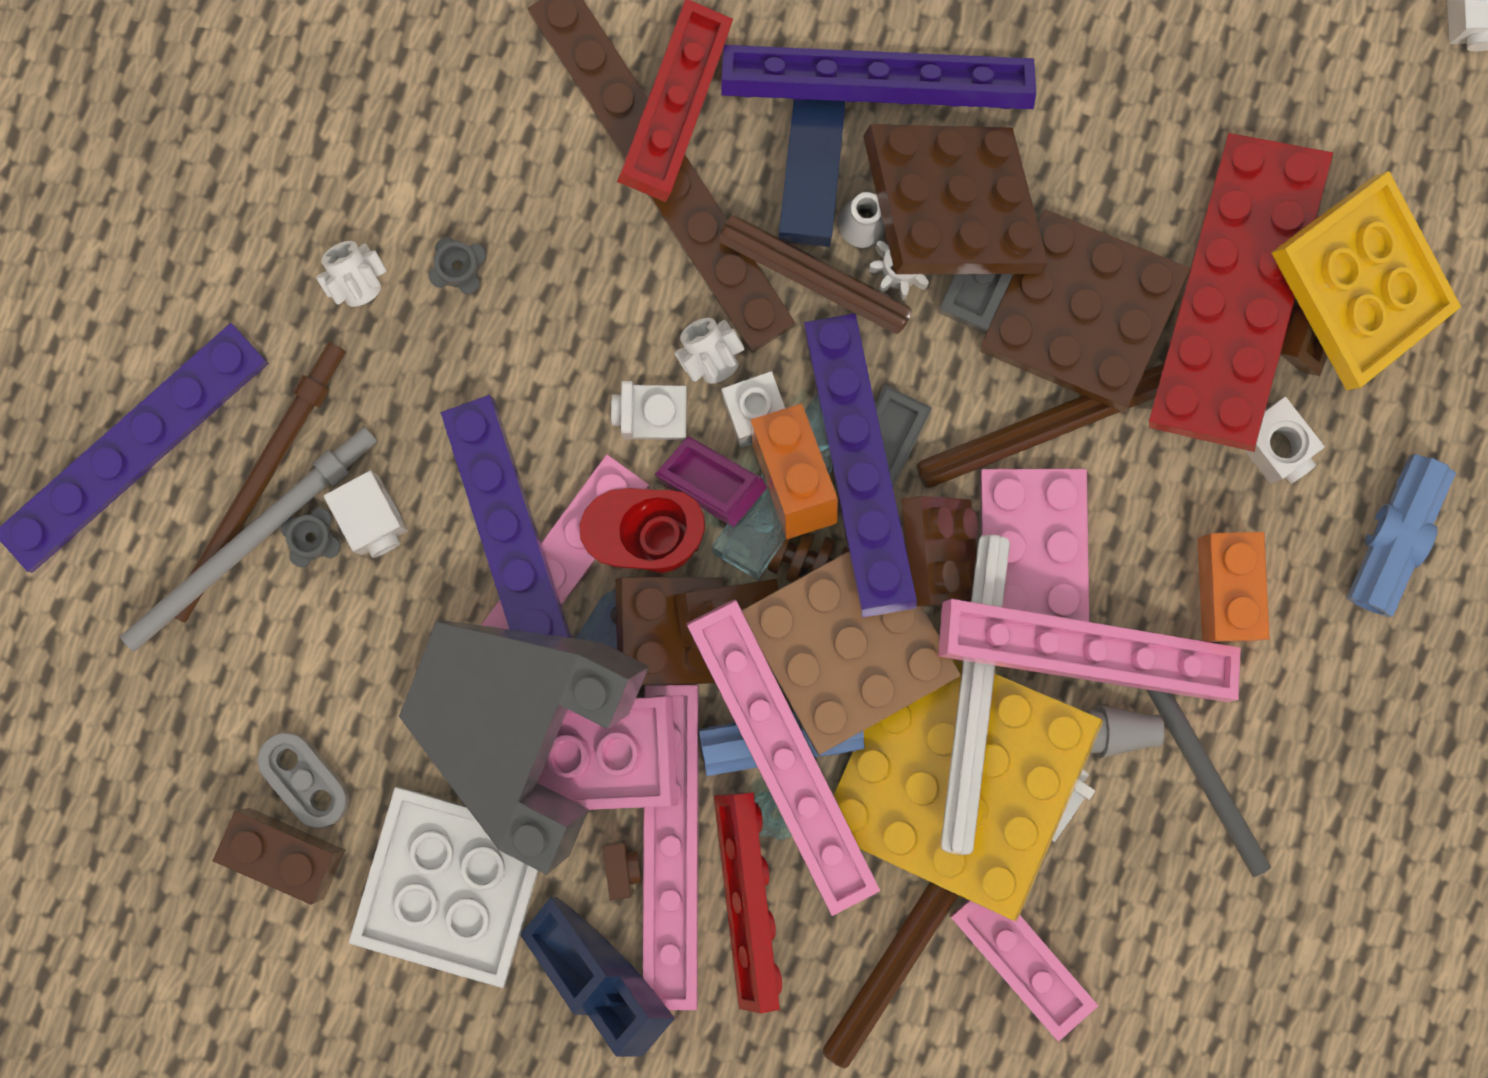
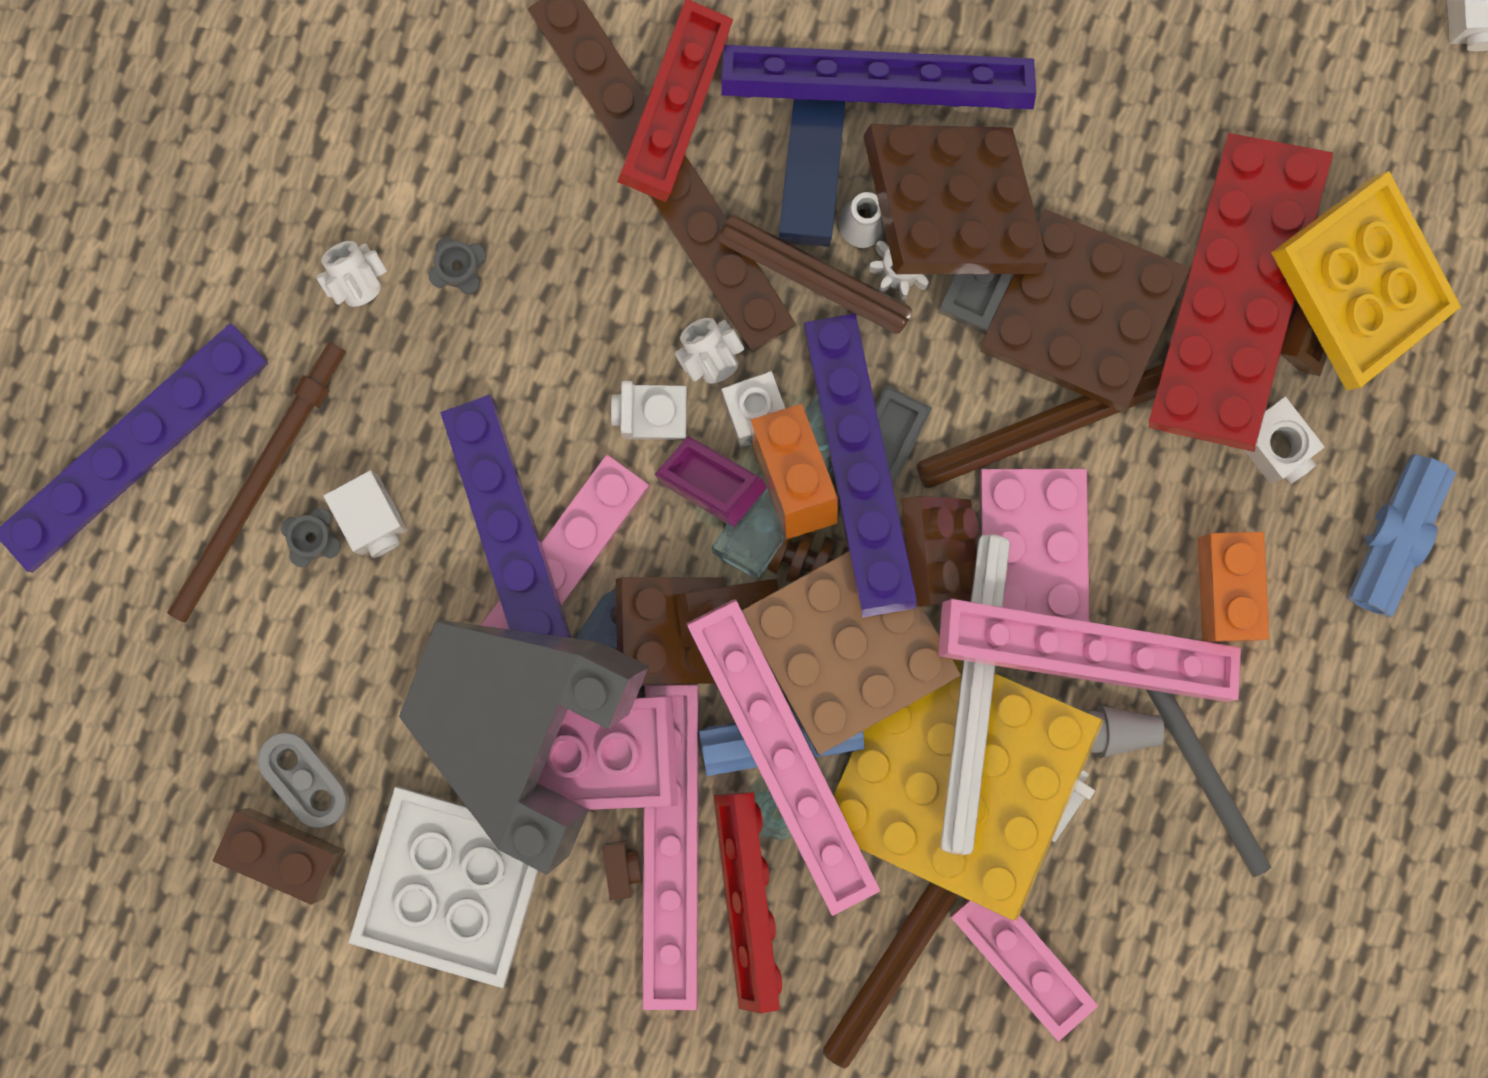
(329, 470): light grey bar -> none
(596, 979): dark blue slope -> none
(642, 529): red piece -> none

